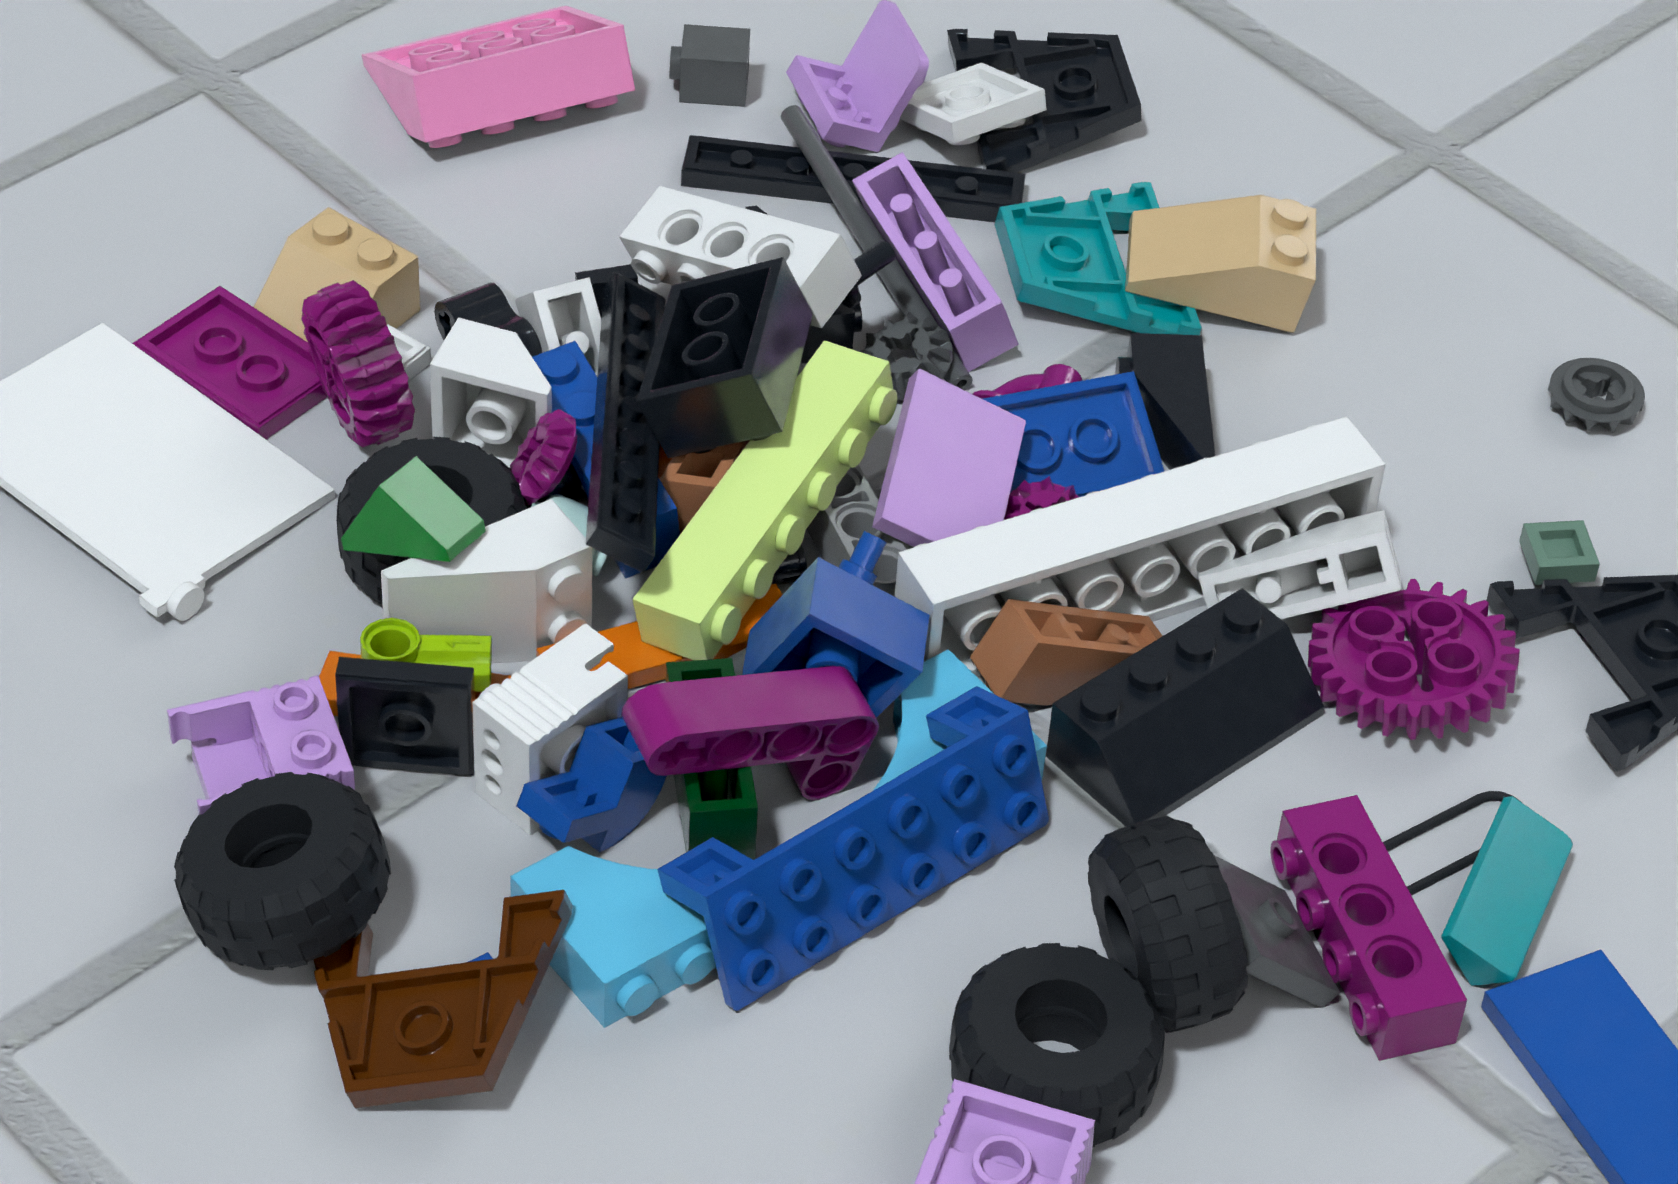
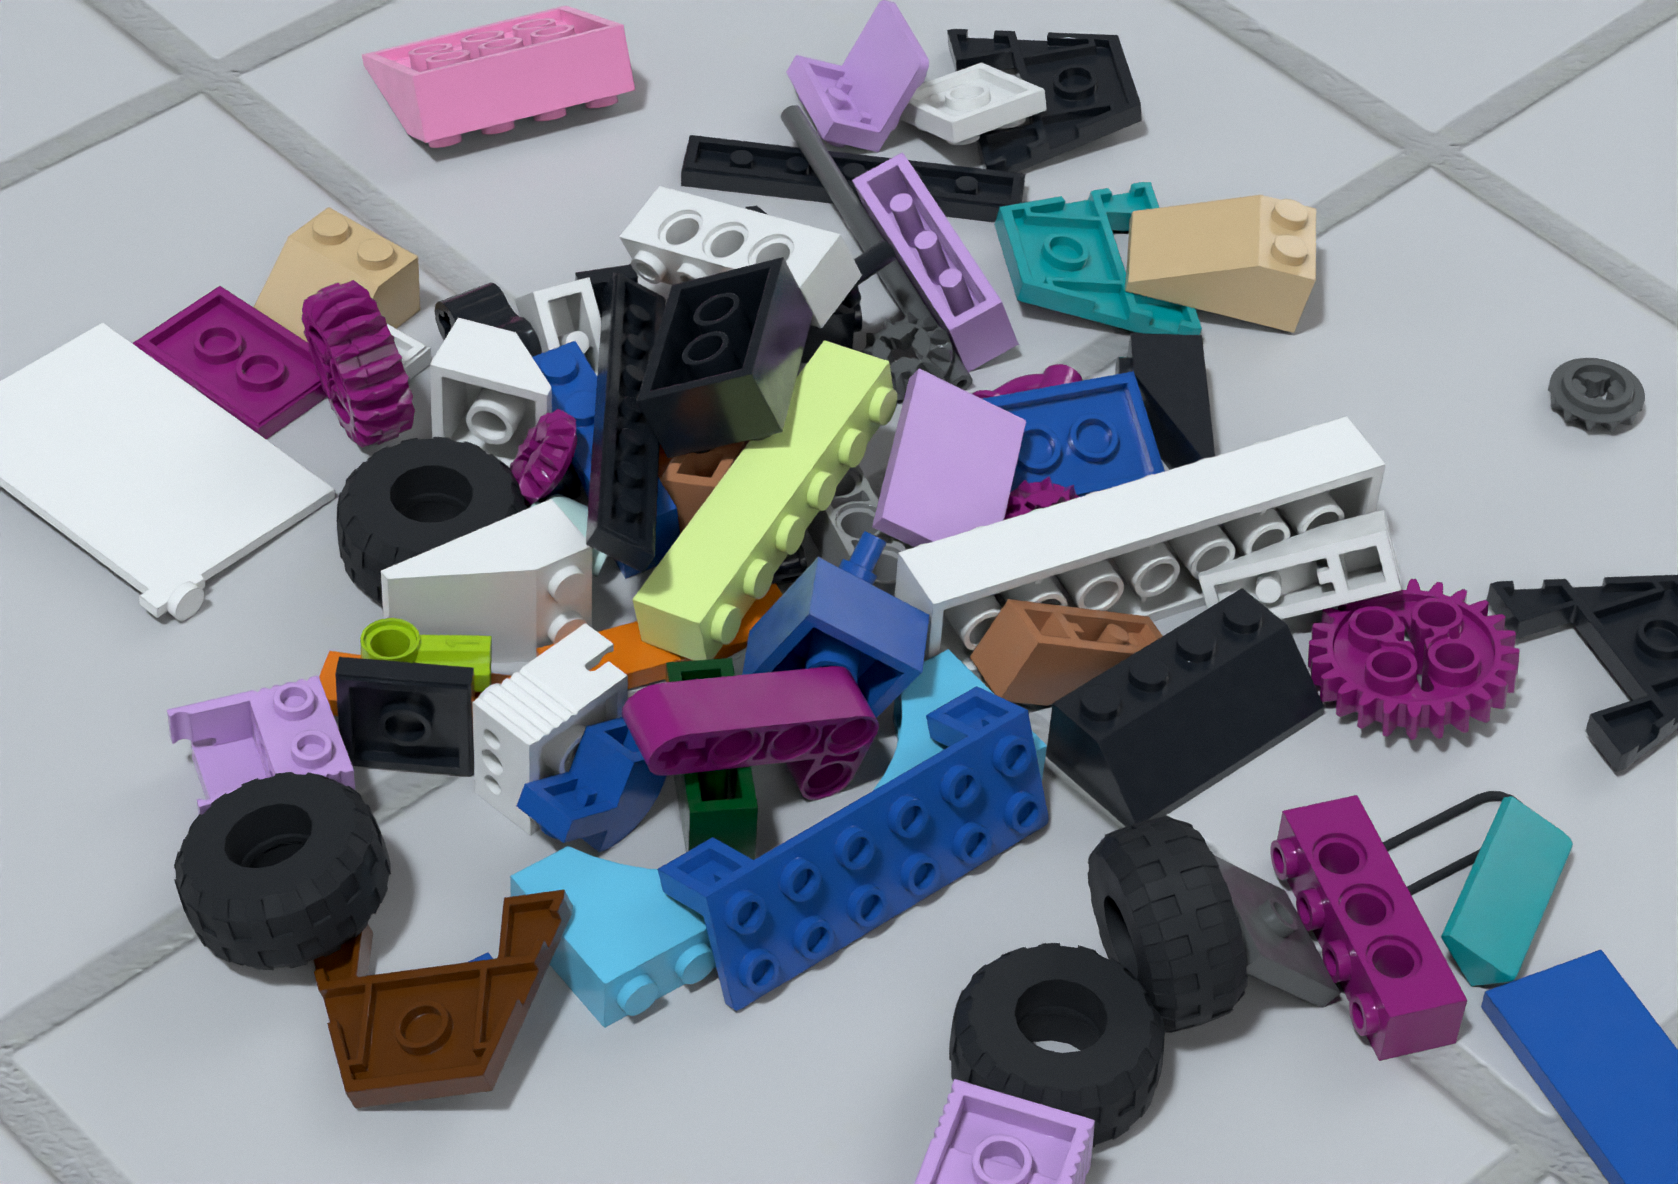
(414, 518): green slope -> none
(712, 65): dark grey brick -> none
(1559, 551): sand green plate -> none

